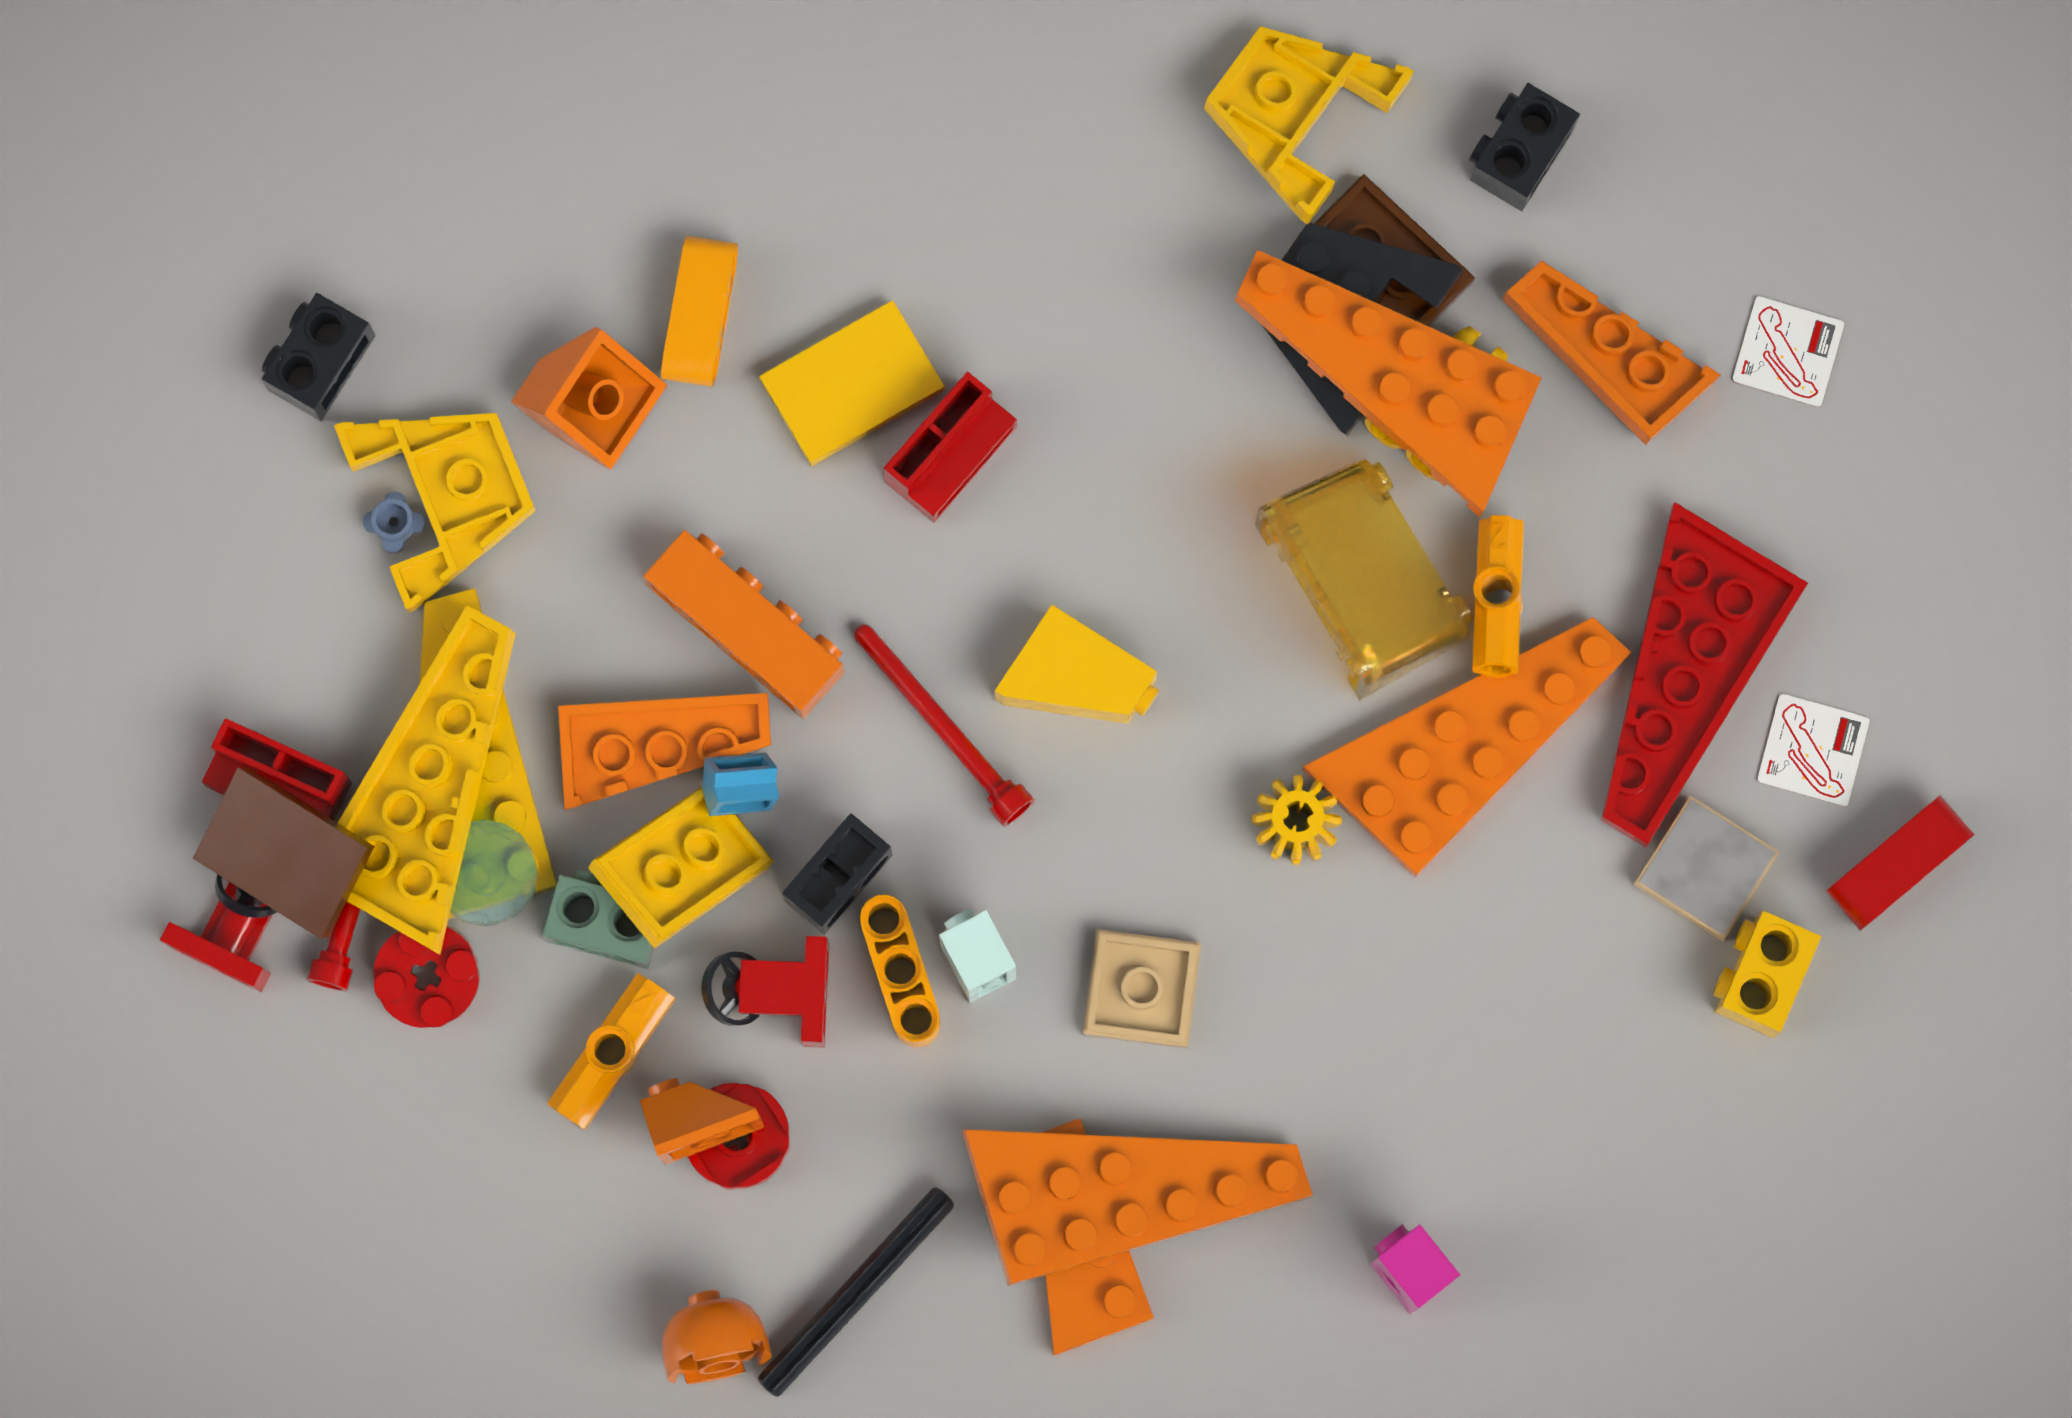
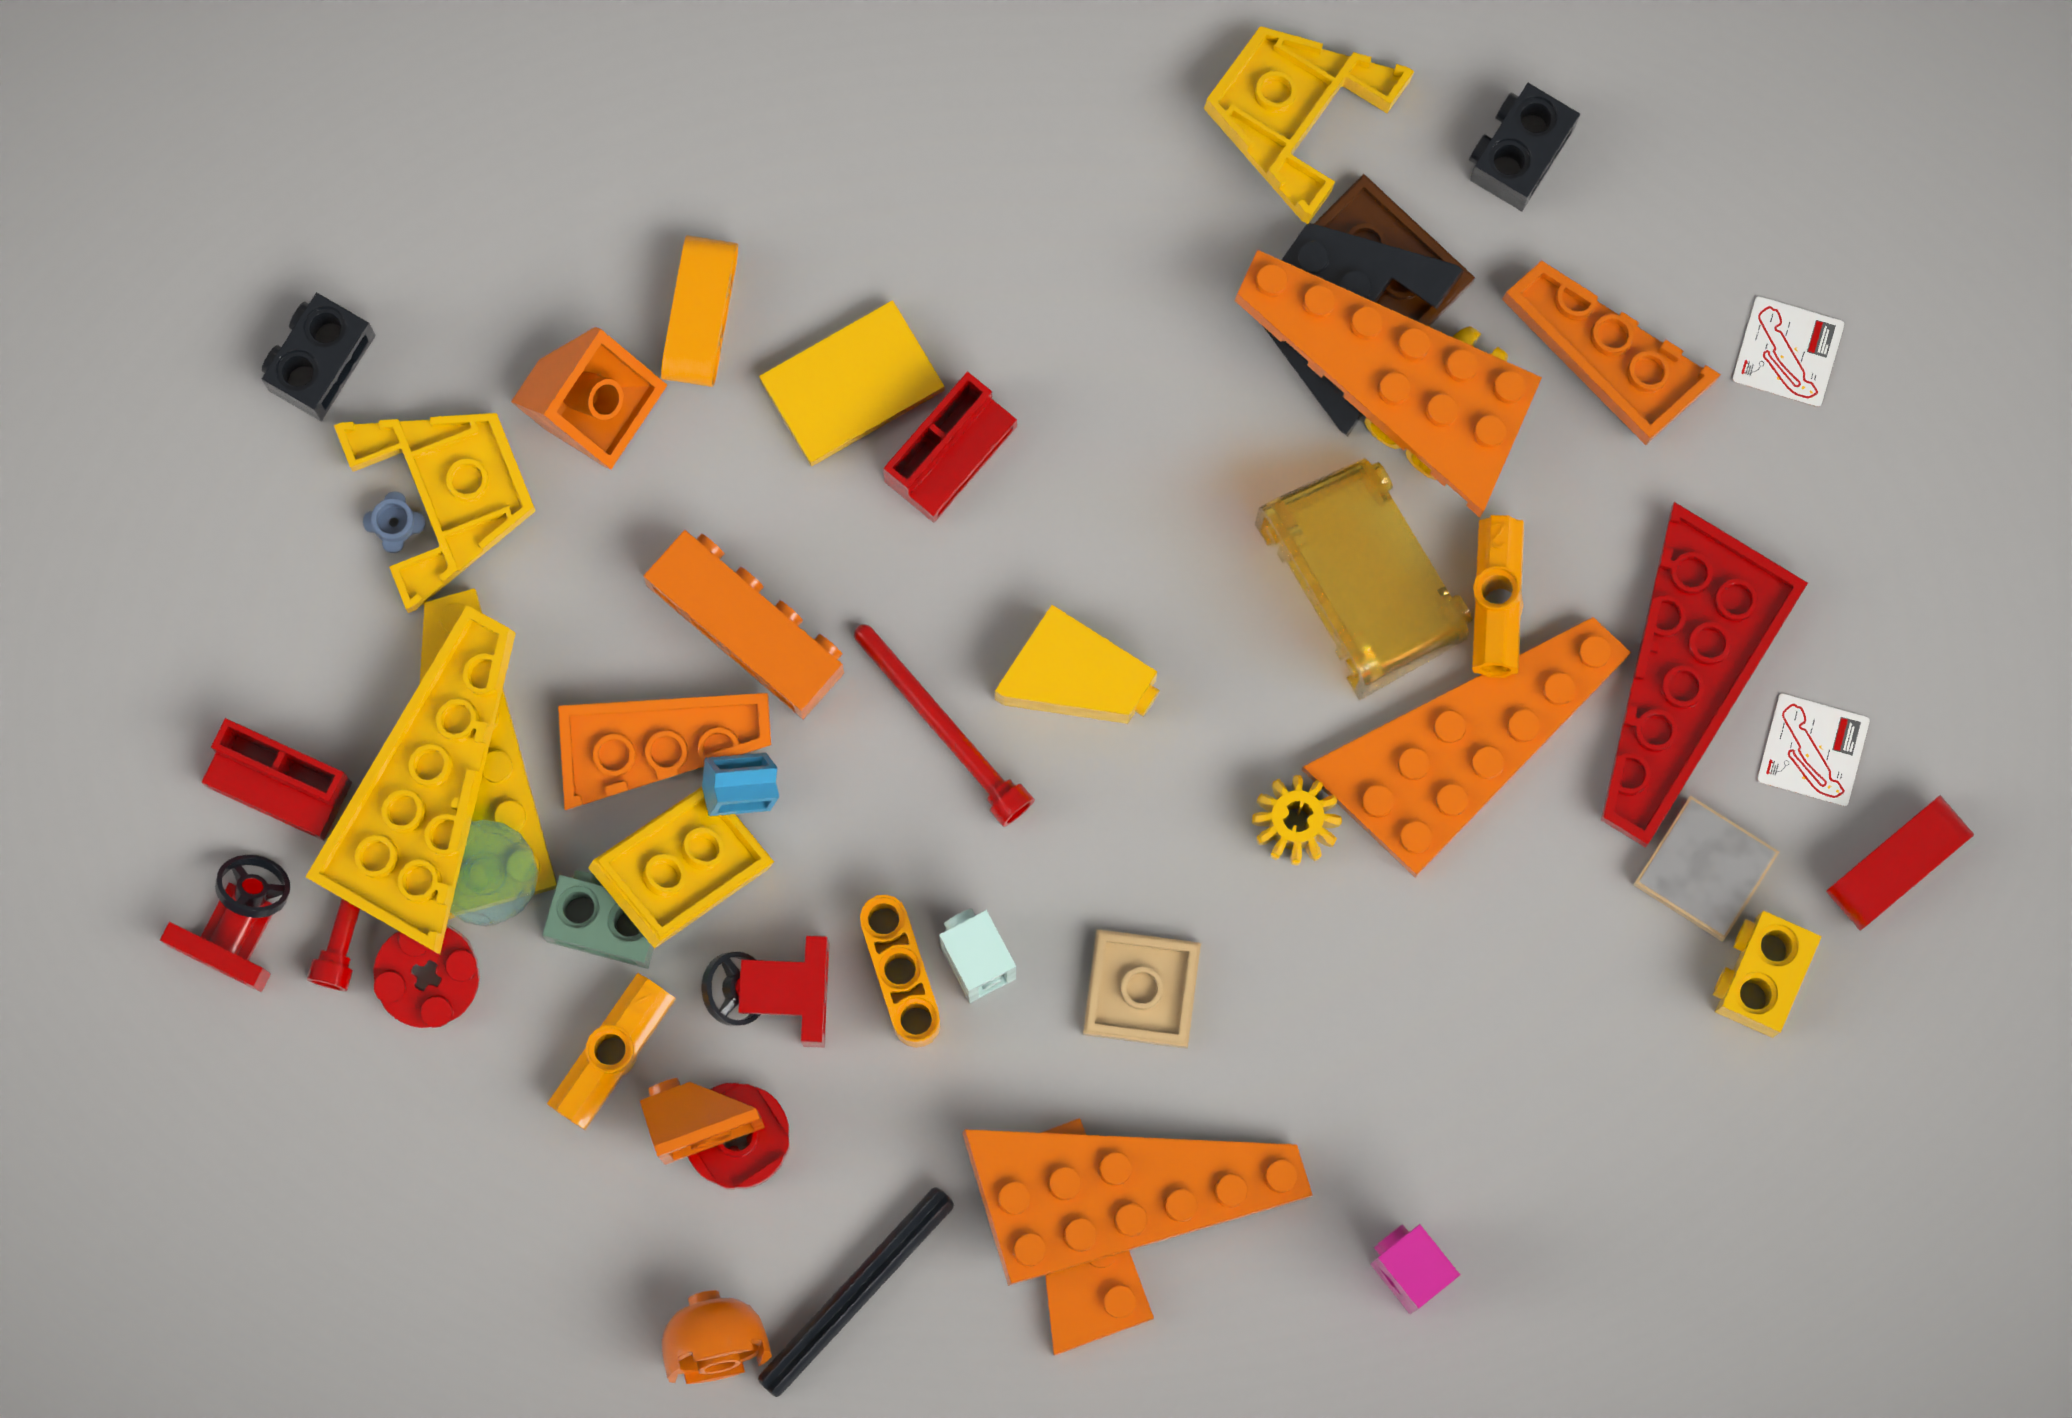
(283, 852): reddish brown tile -> none
(837, 873): black brick -> none

